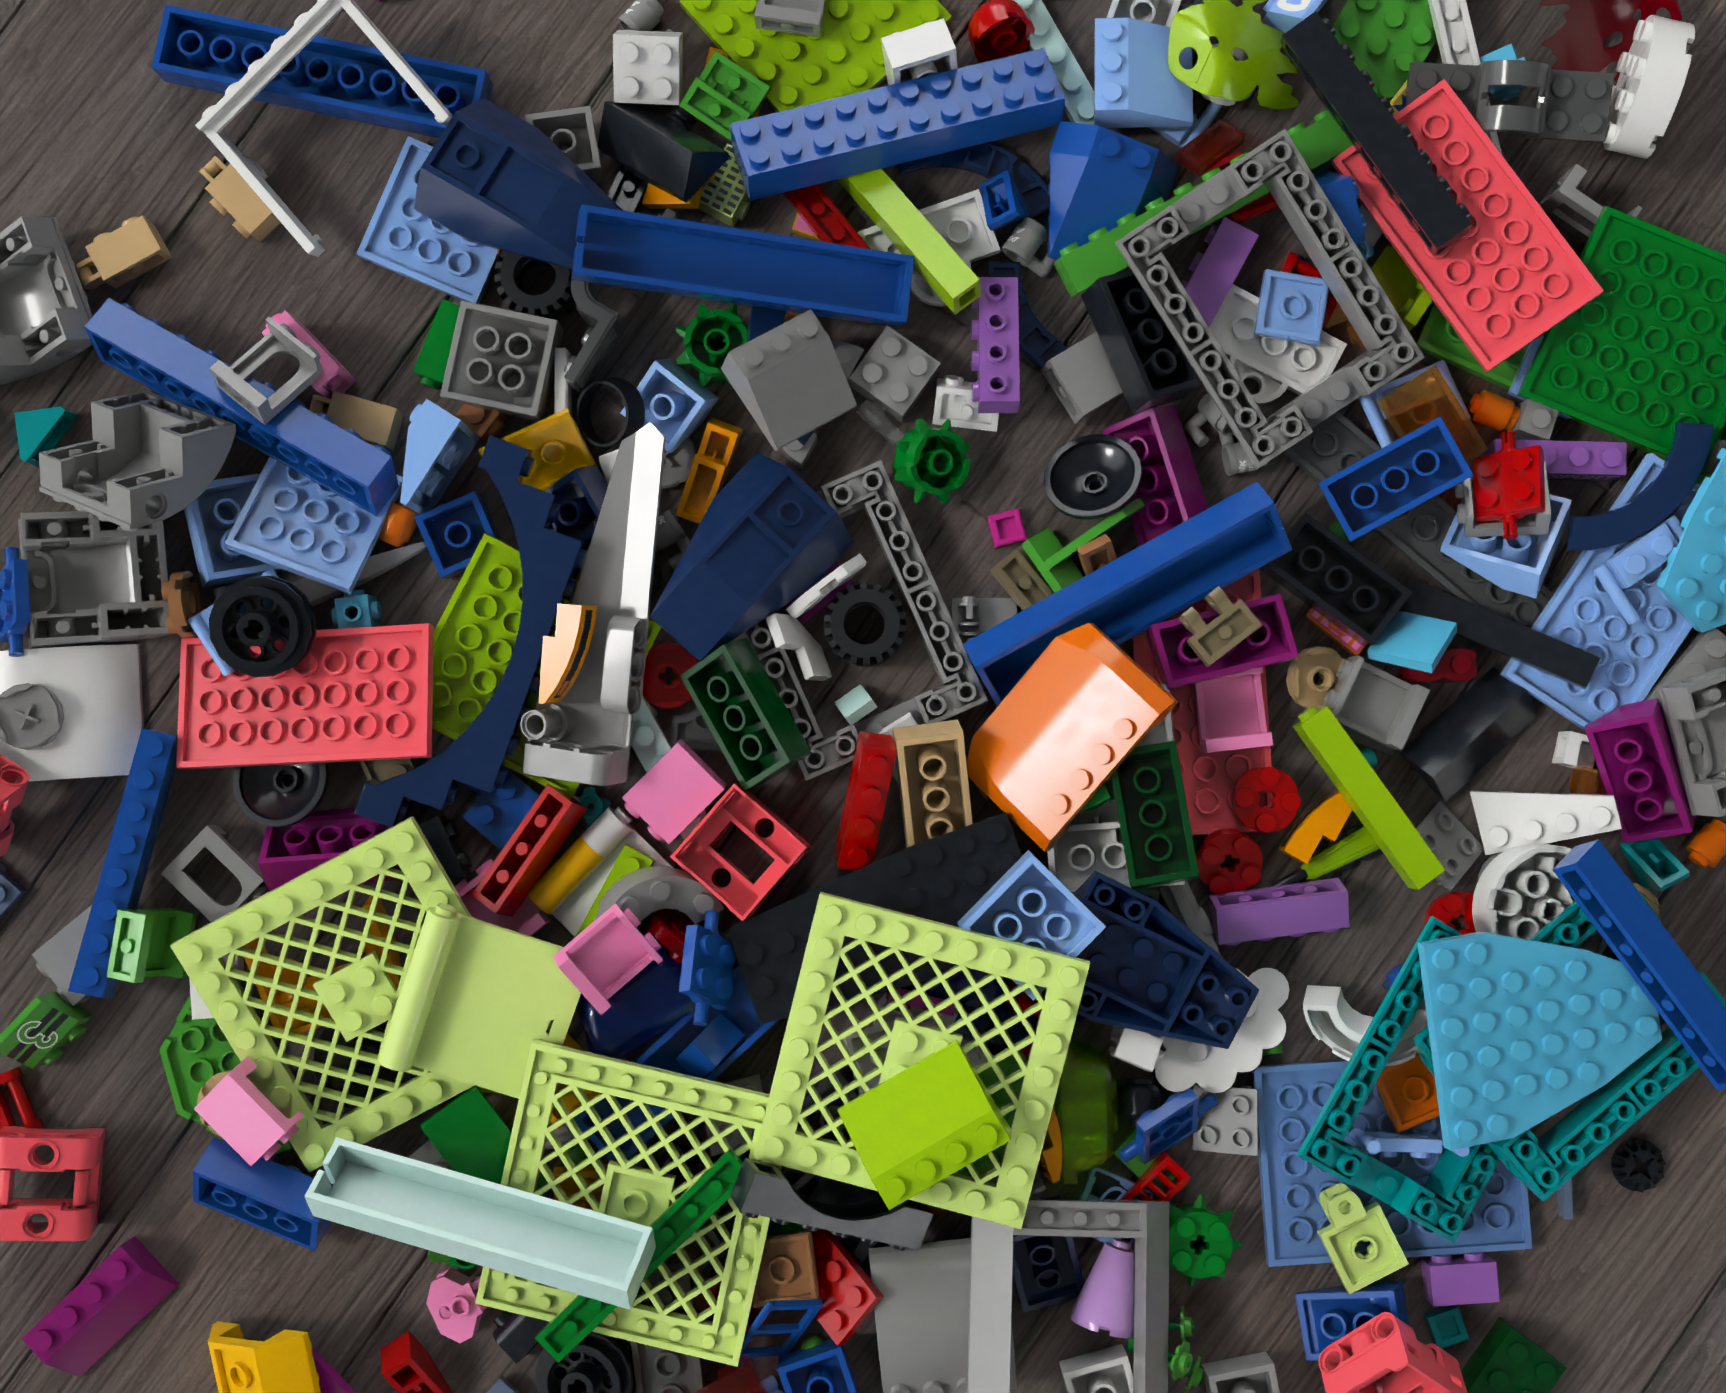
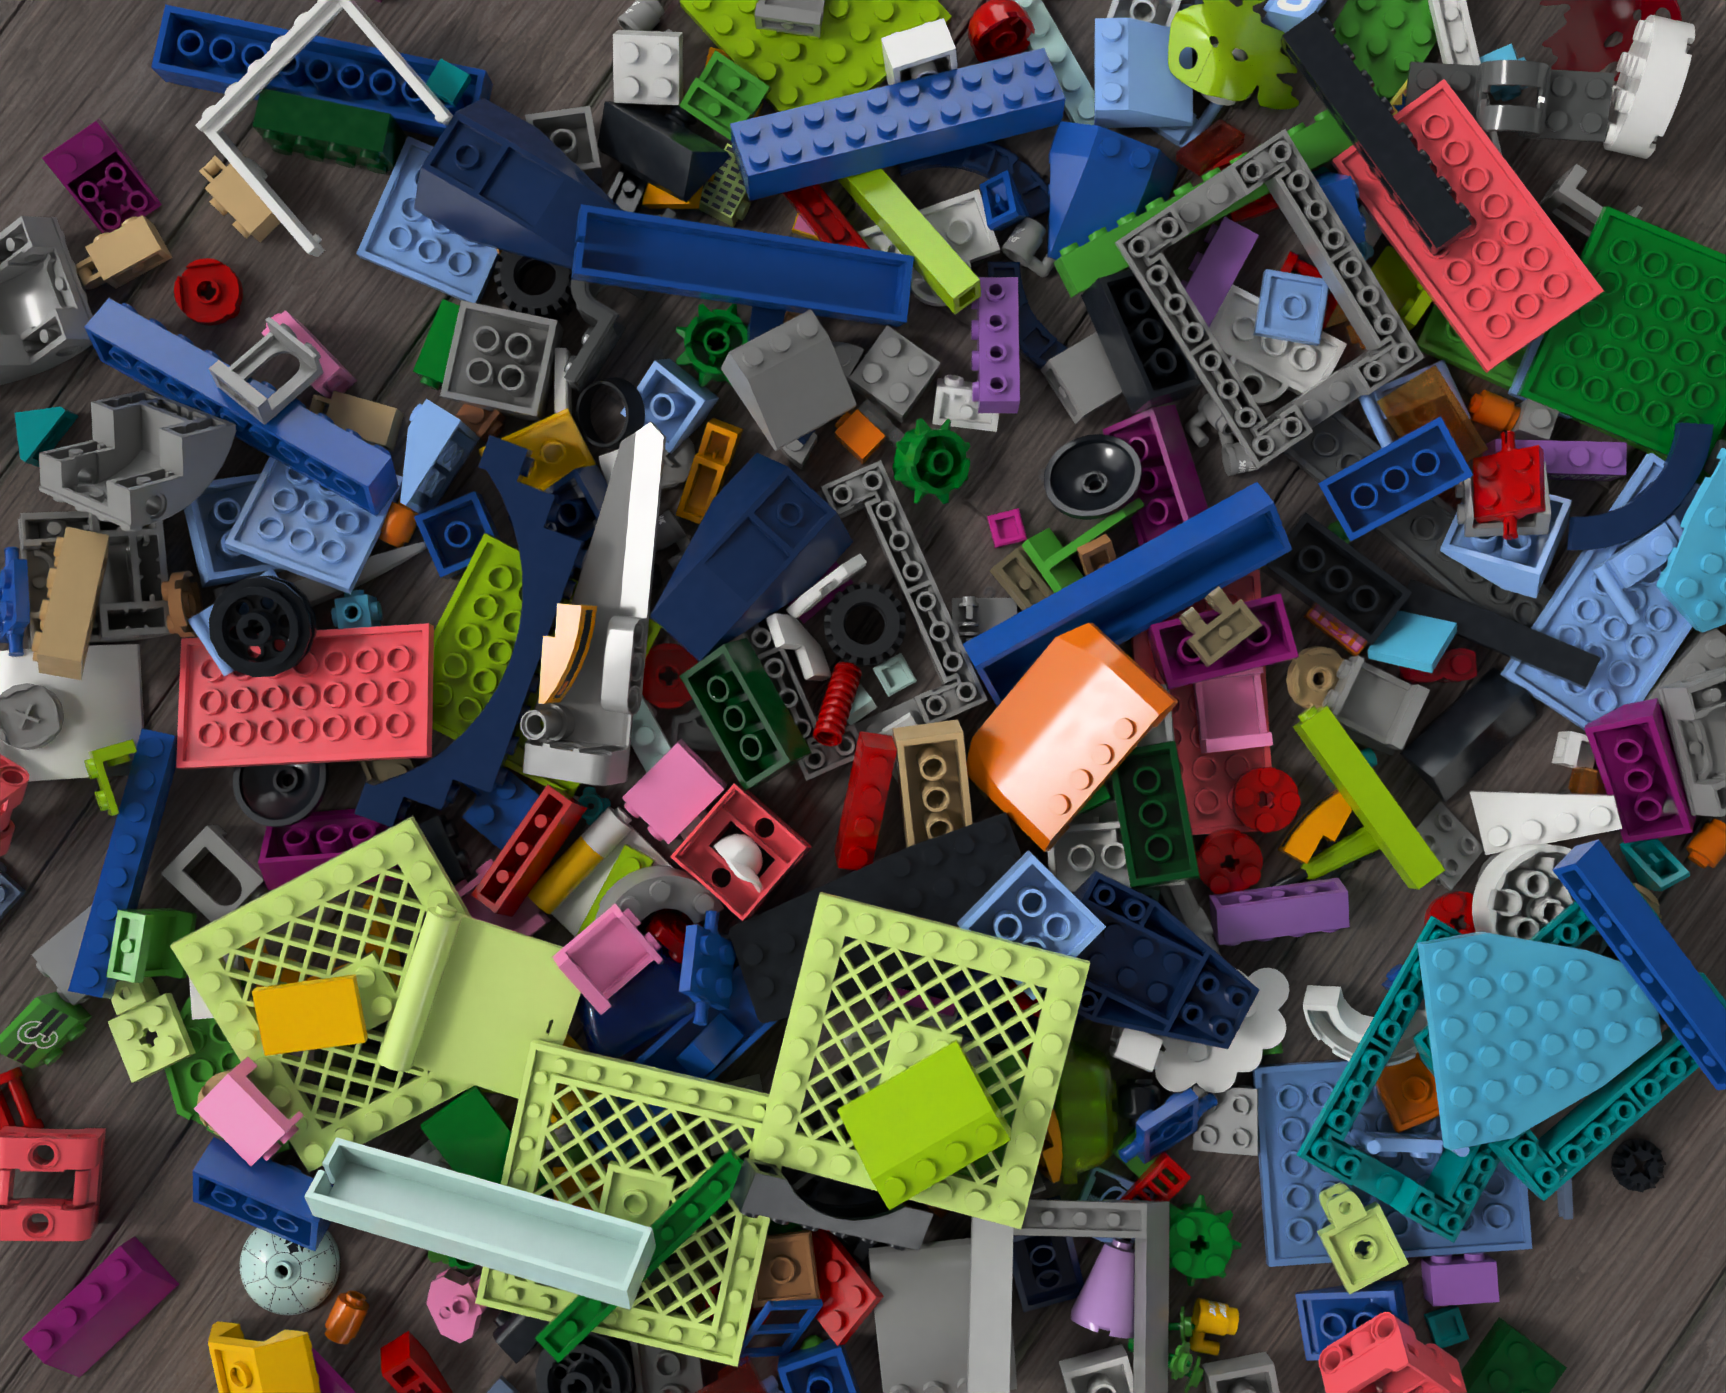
(73, 603): none -> tan brick
(102, 177): none -> magenta slope
(114, 755): none -> lime bracket
(144, 1010): none -> yellowish green plate
(195, 279): none -> red plate
(309, 1274): none -> light aqua dish
(310, 1015): none -> yellow tile
(328, 131): none -> dark green brick
(346, 1317): none -> orange brick
(448, 82): none -> teal tile
(742, 857): none -> white cap
(837, 704): none -> red piece
(858, 435): none -> orange brick
(894, 674): none -> light aqua tile
(1213, 1319): none -> yellow piece

